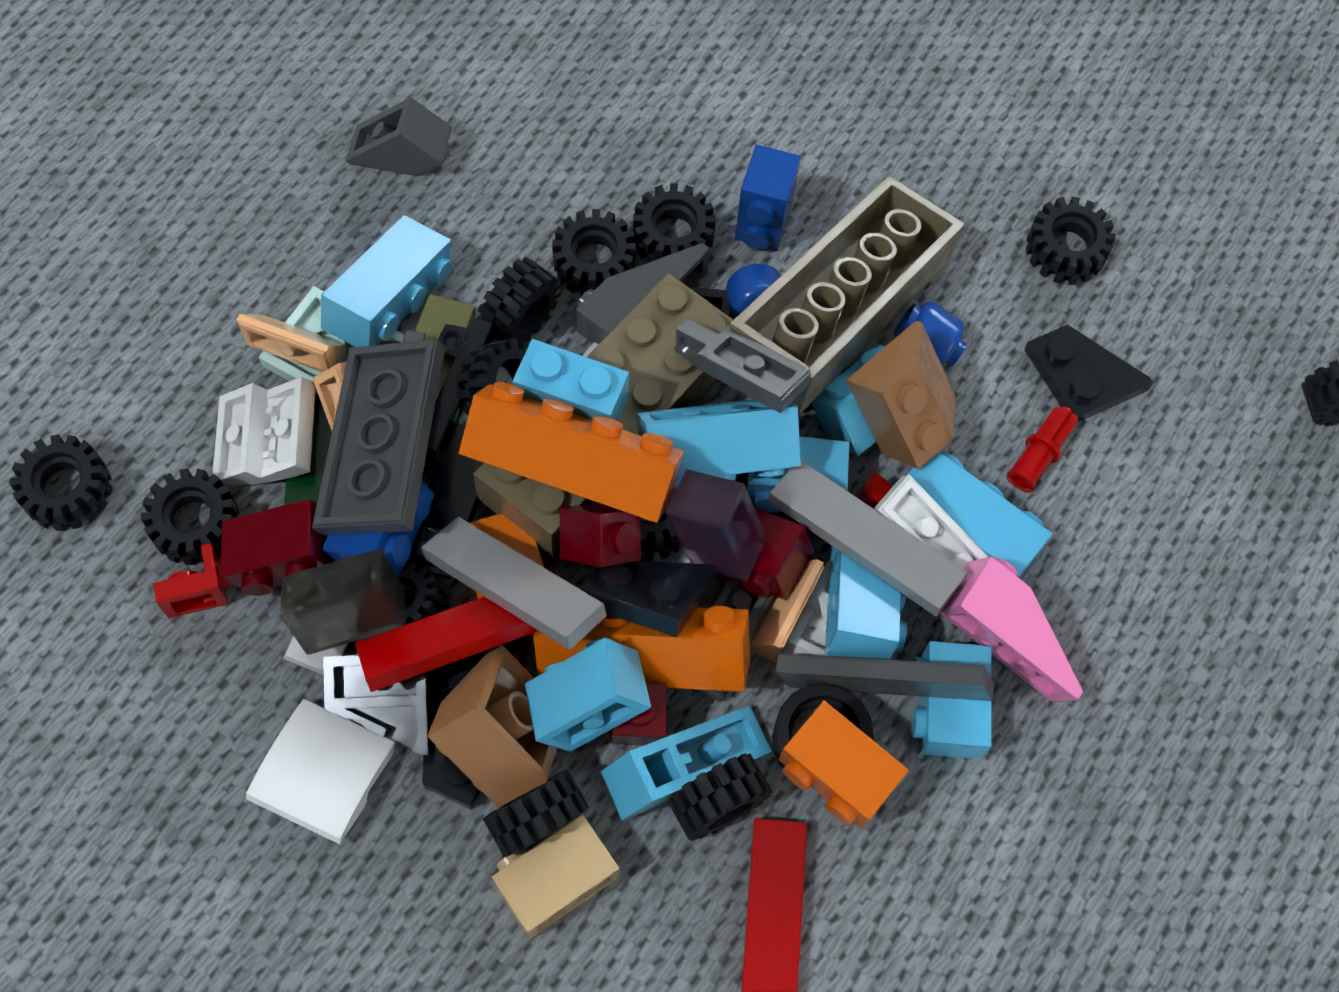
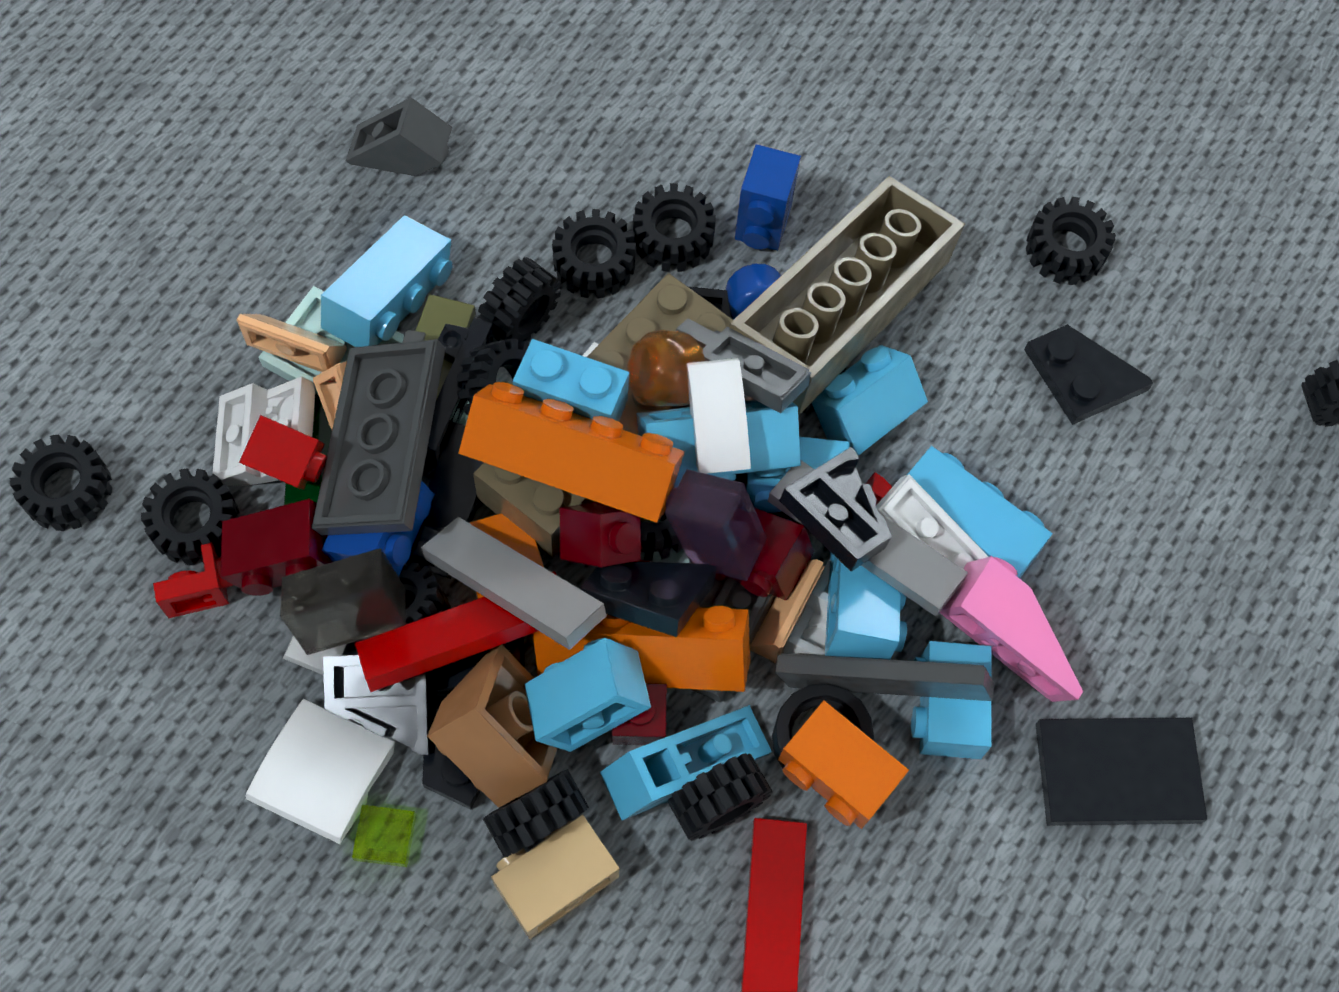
(284, 453): none -> red slope
(384, 836): none -> clear neon green tile
(618, 295): dark grey slope -> none
(660, 367): none -> clear orange hair
(718, 416): none -> white slope
(839, 510): none -> wing
(906, 398): medium nougat slope -> none
(942, 328): blue head -> none
(1042, 449): red axle -> none
(1120, 771): none -> black tile

